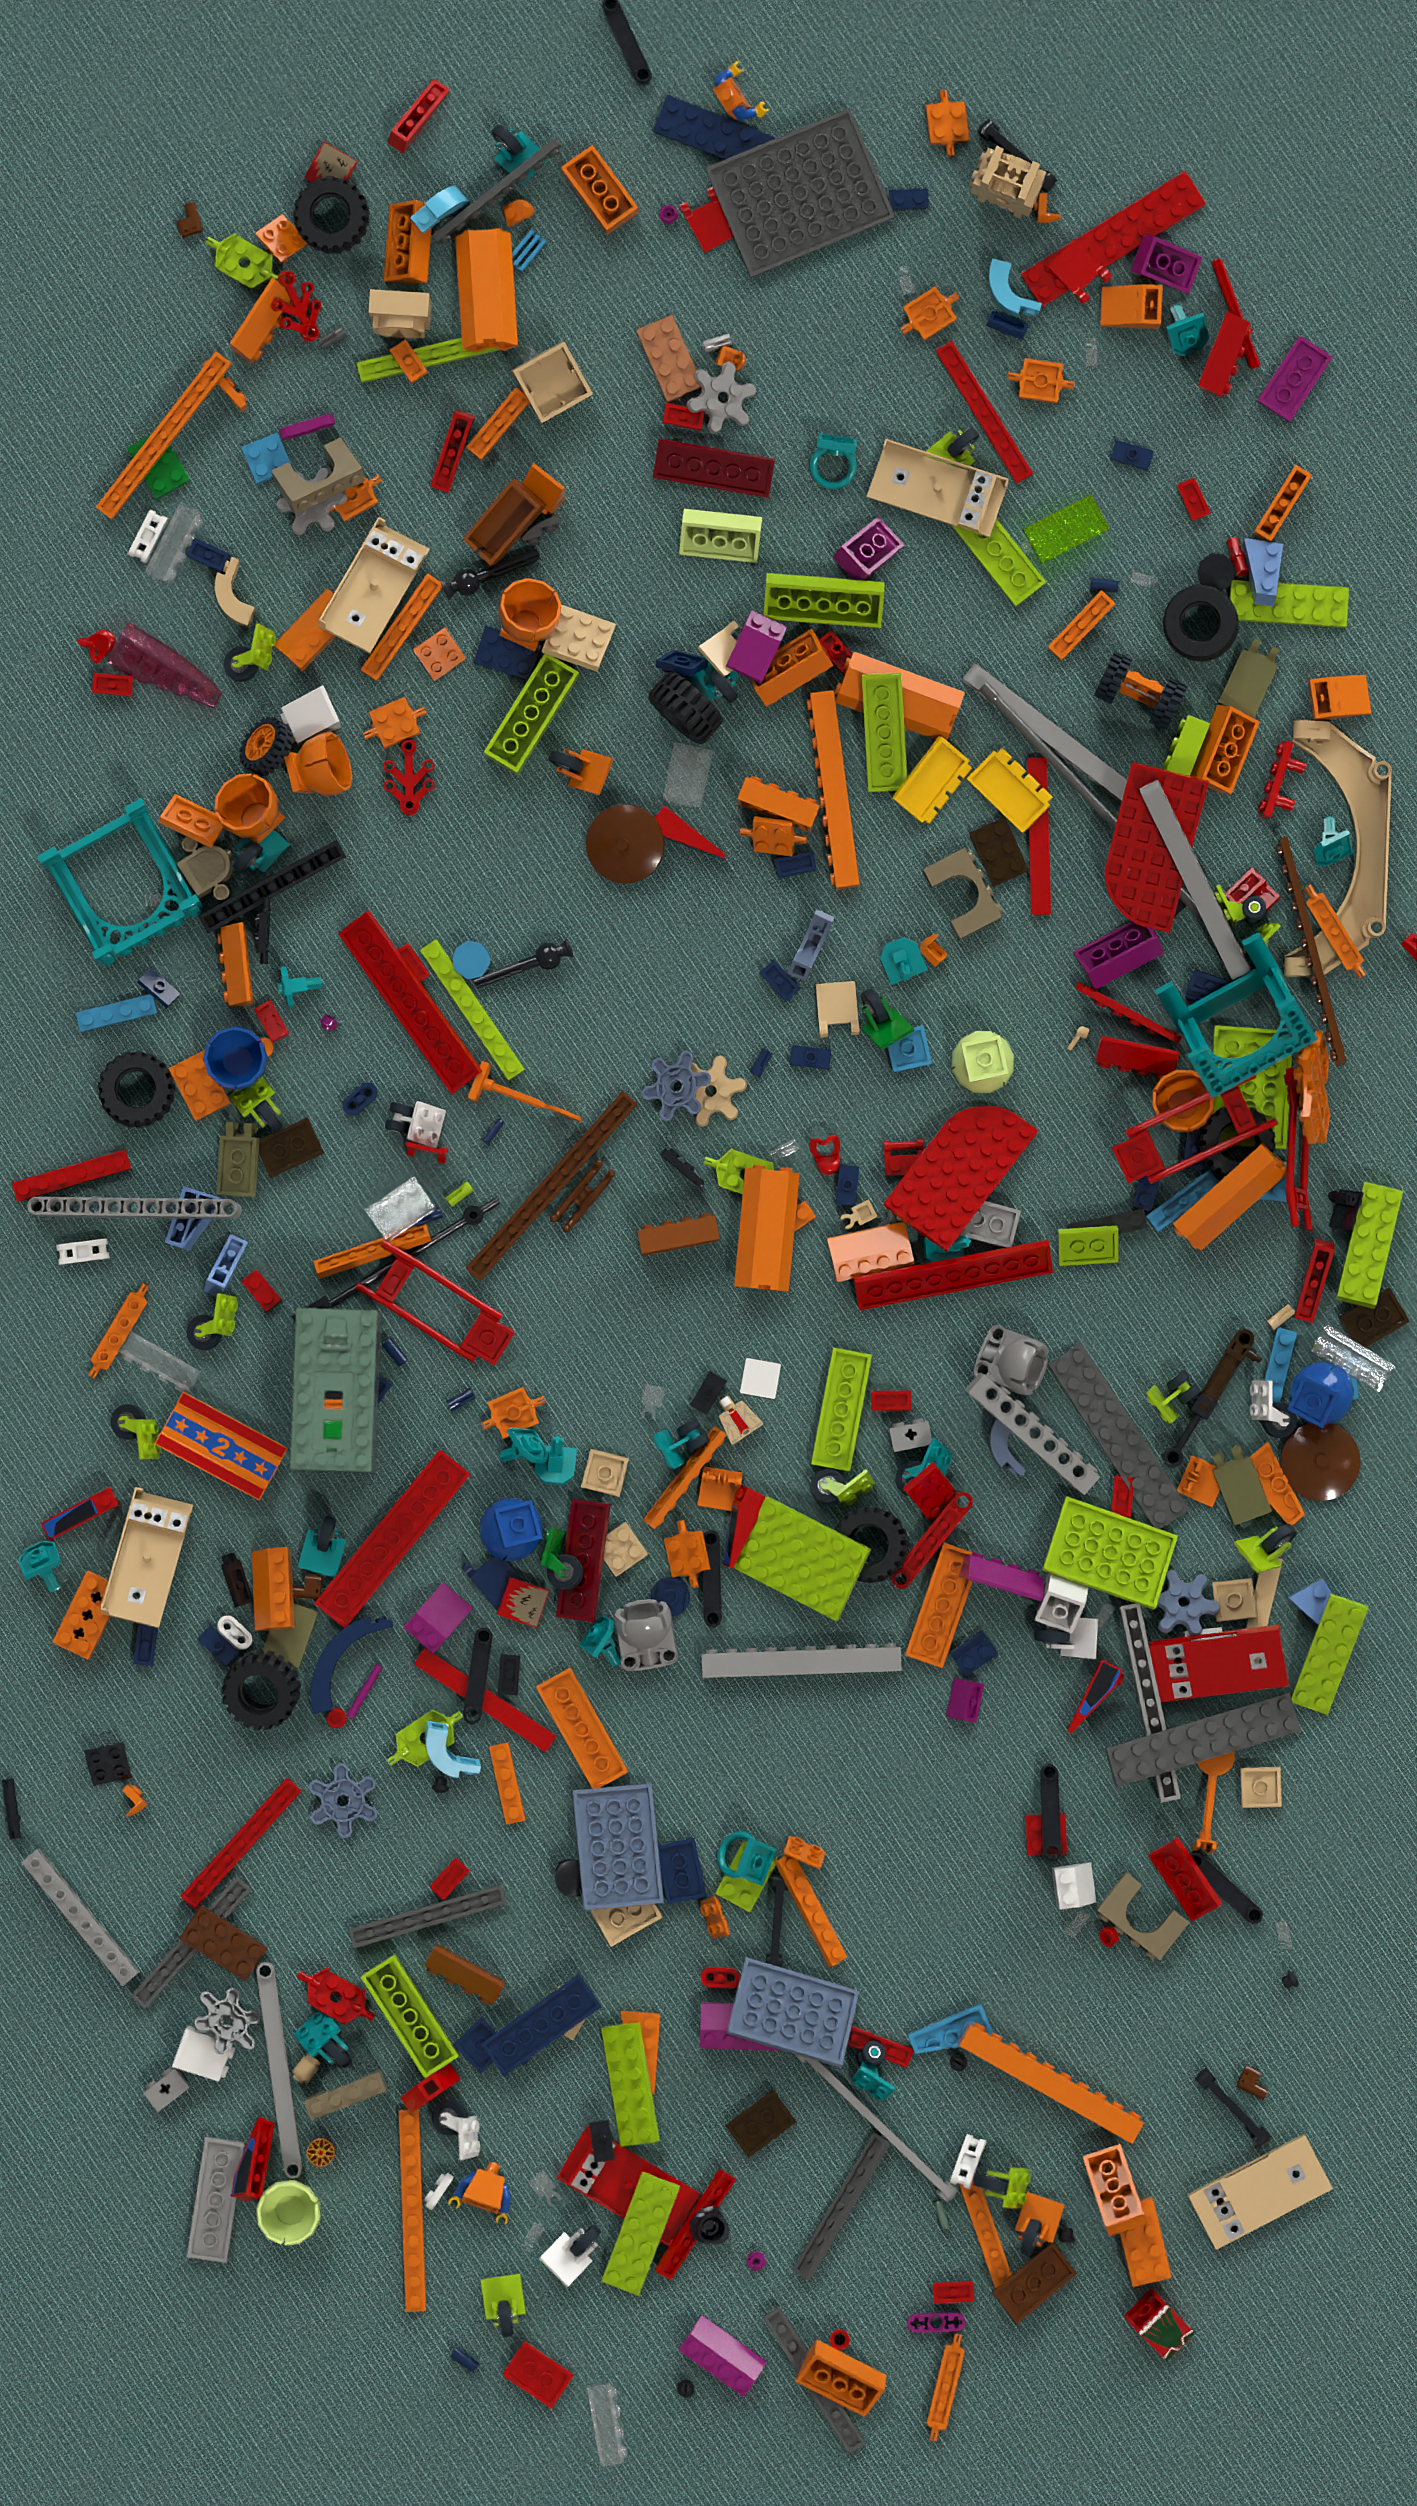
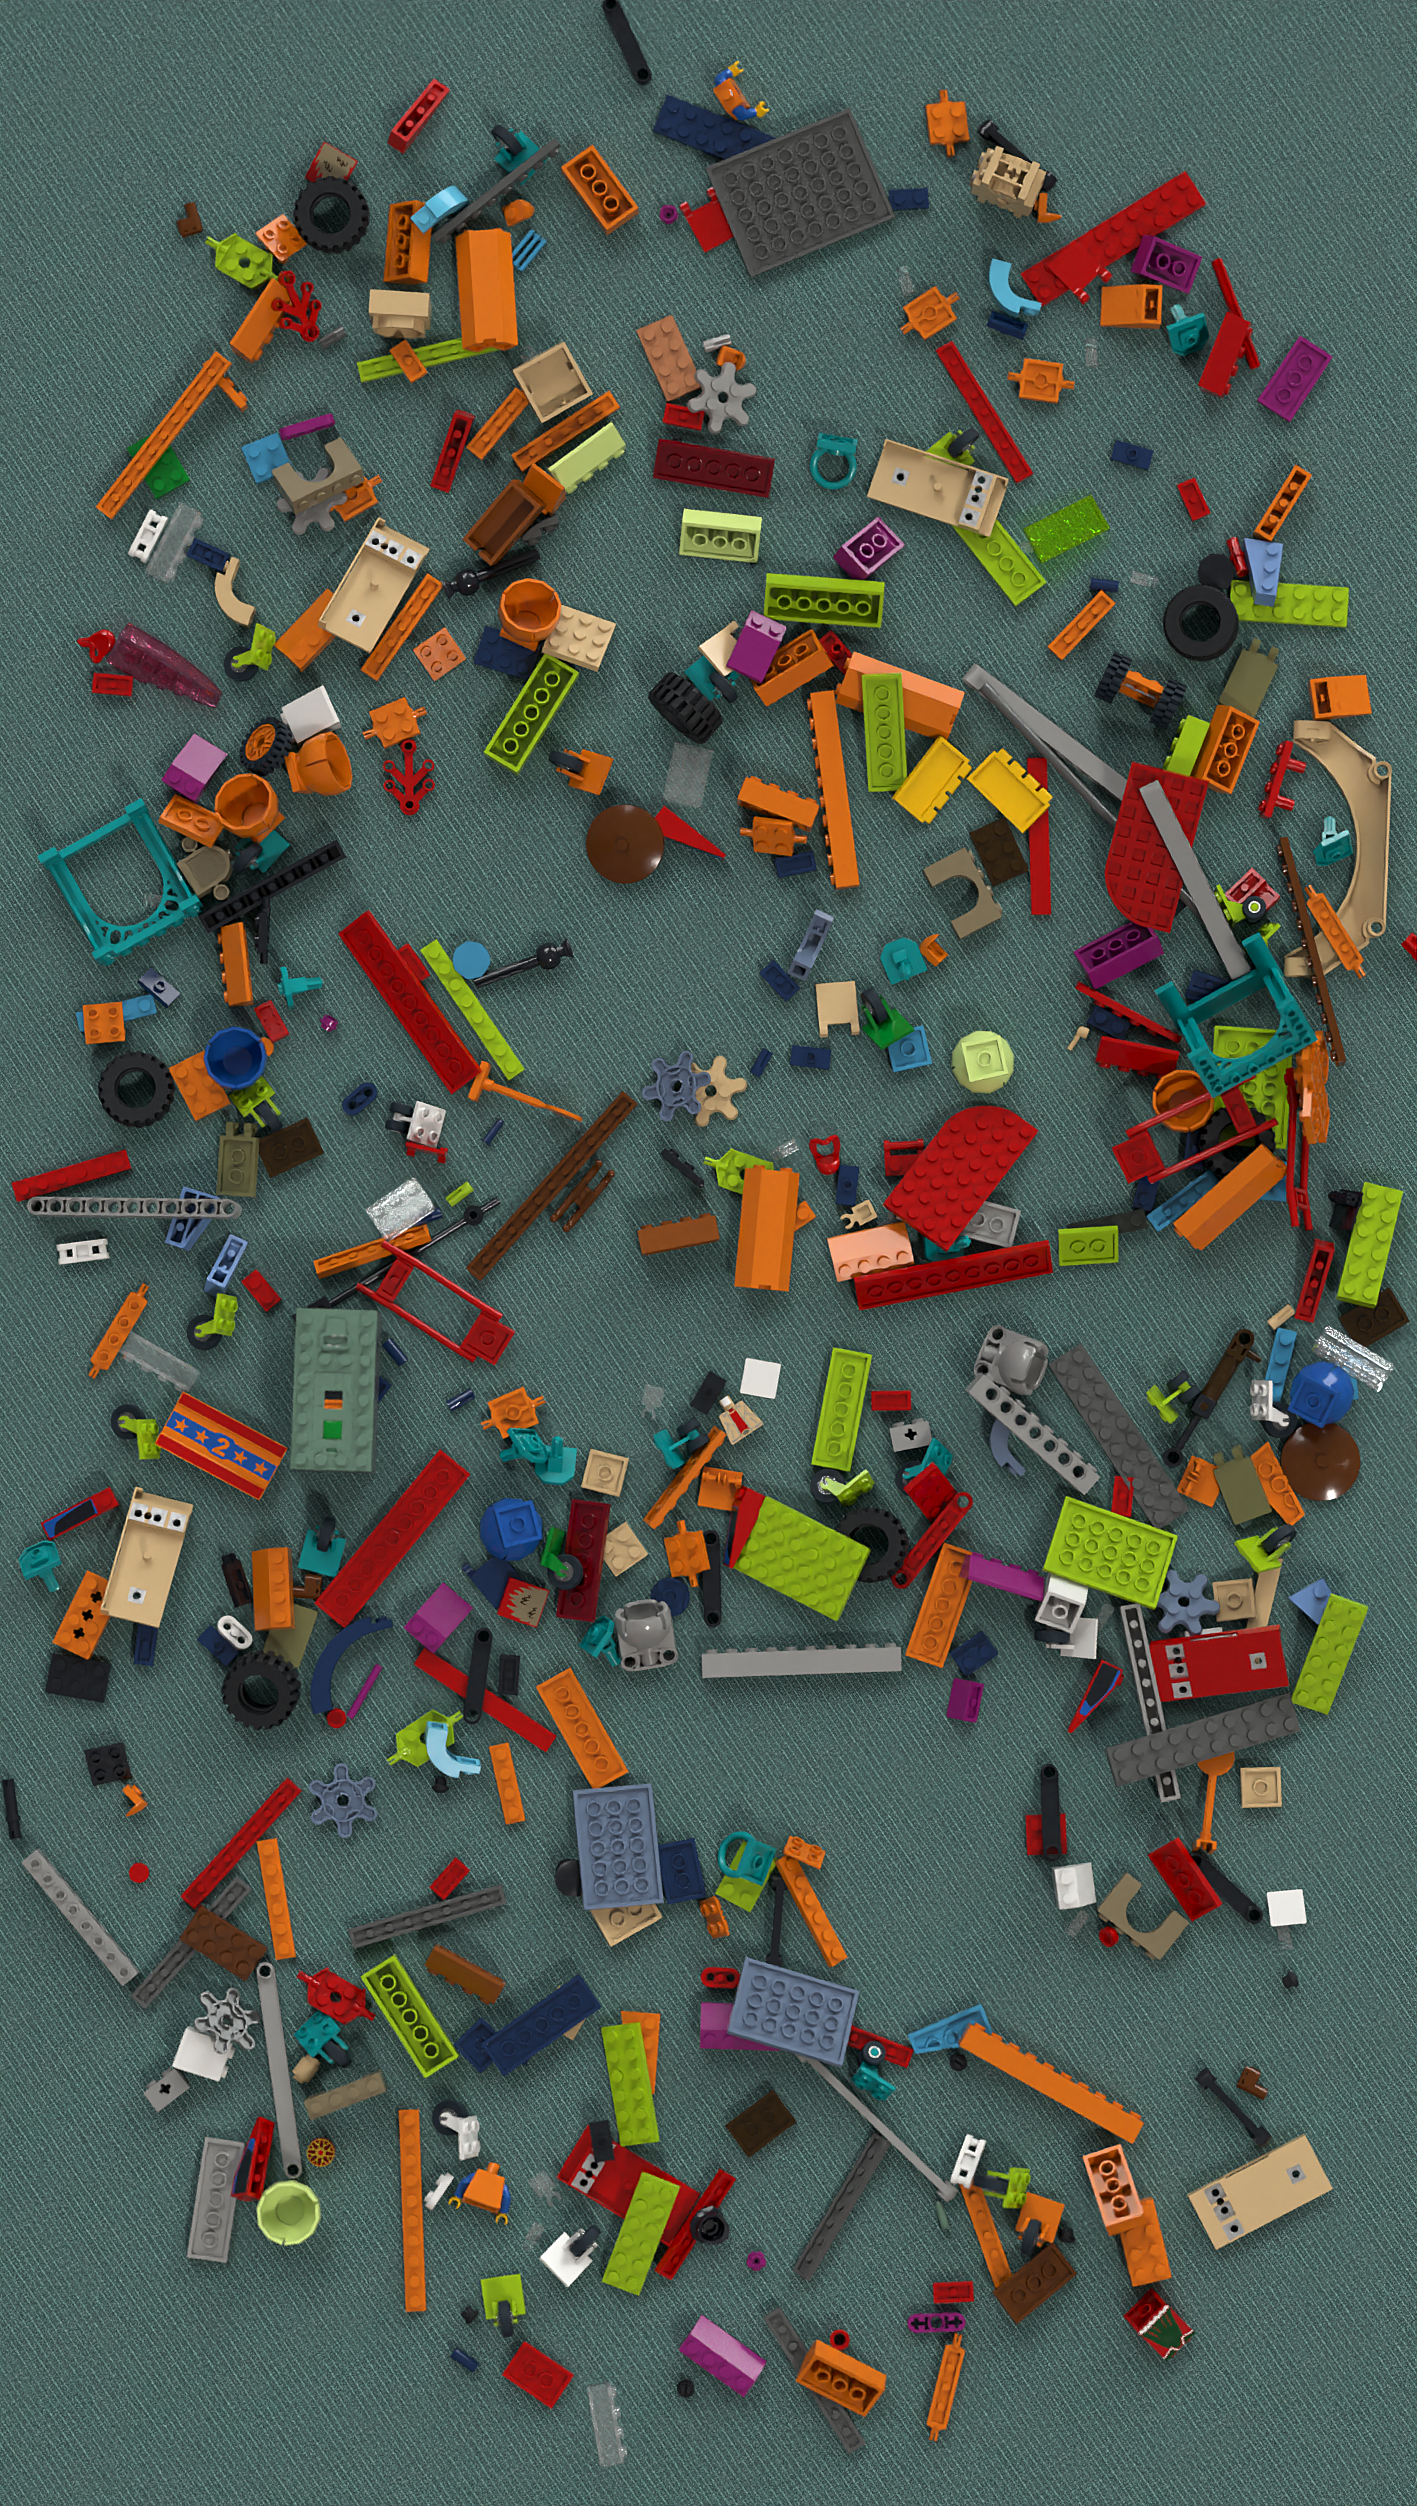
(78, 1678): none -> black plate
(104, 1023): none -> orange hinge
(139, 1872): none -> red tile
(194, 768): none -> slope
(276, 1899): none -> orange plate
(430, 2088): red slope -> none
(470, 2315): none -> black piece
(565, 431): none -> orange plate
(588, 457): none -> yellowish green slope
(681, 663): dark blue plate -> none
(1108, 1023): none -> dark blue plate
(1286, 1907): none -> white sticker

